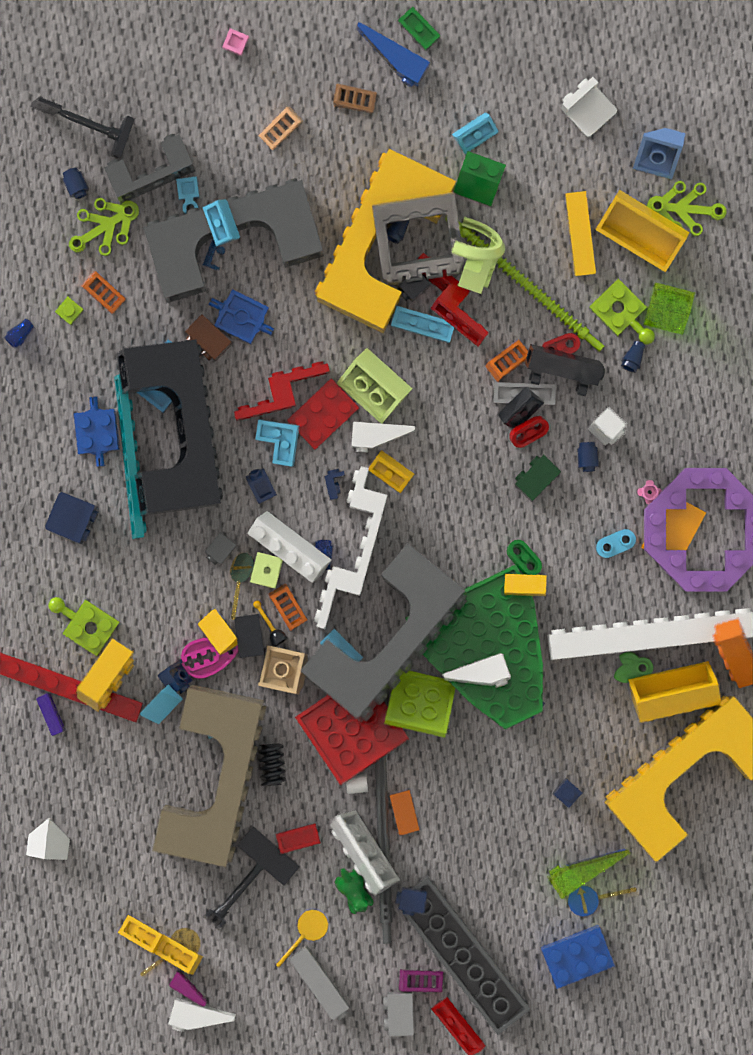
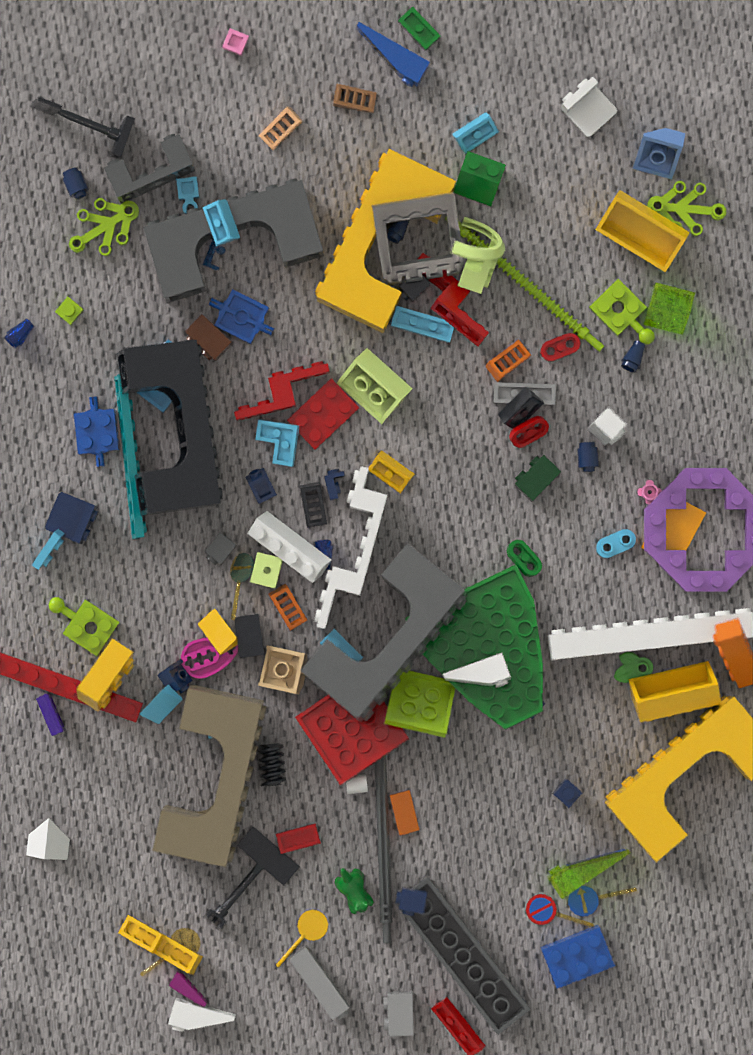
(44, 556): none -> medium azure plate
(102, 281): orange slope -> none
(277, 636): hinge -> none
(308, 487): none -> black slope
(364, 852): white slope -> none
(373, 435): white slope -> none
(404, 976): magenta slope -> none
(525, 585): yellow slope -> none
(542, 910): none -> piece
(564, 365): black brick -> none
(580, 233): yellow slope -> none

